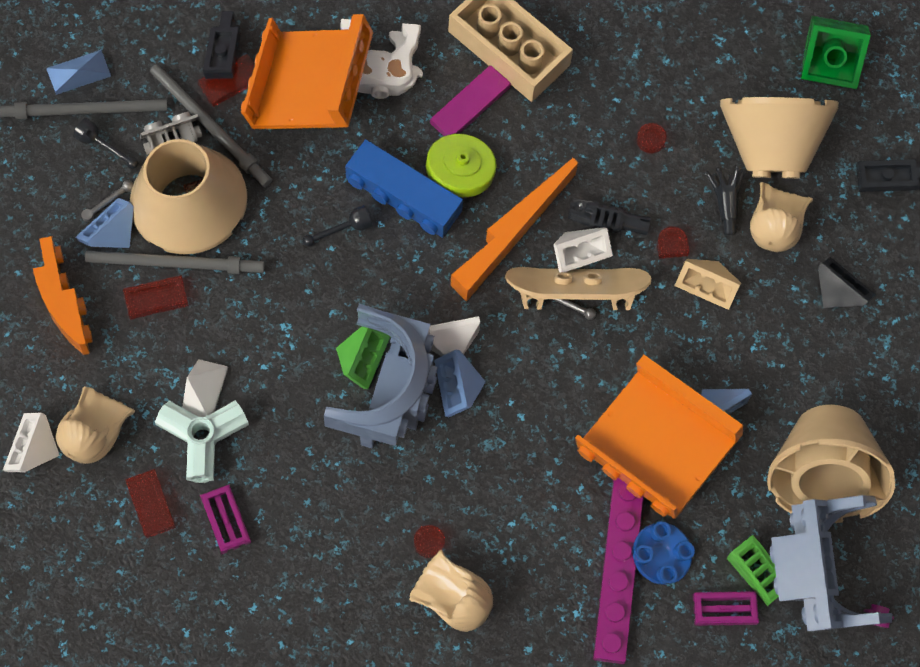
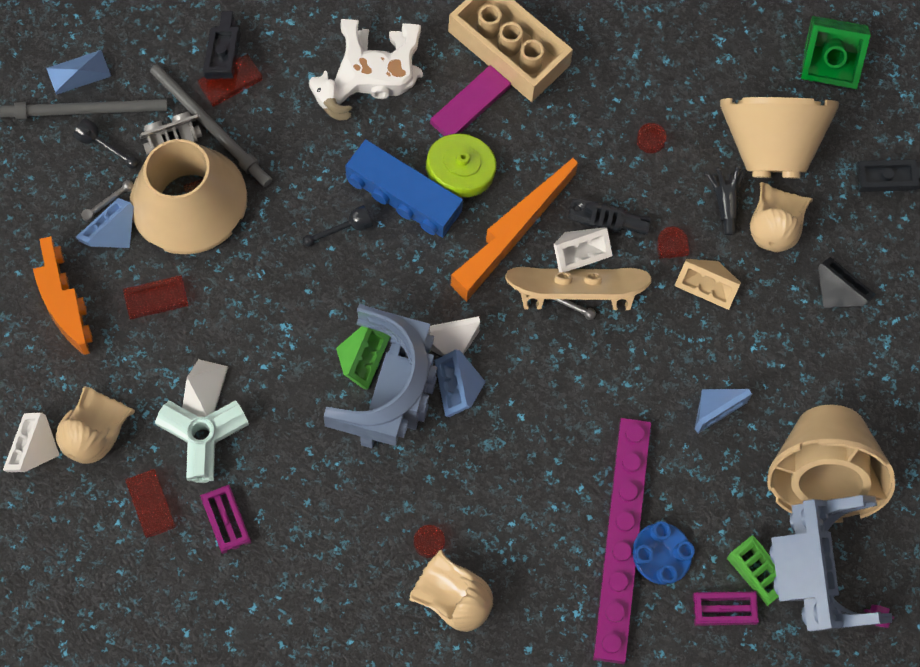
(232, 265): dark grey bar -> none
(307, 77): orange panel -> none
(660, 438): orange panel -> none

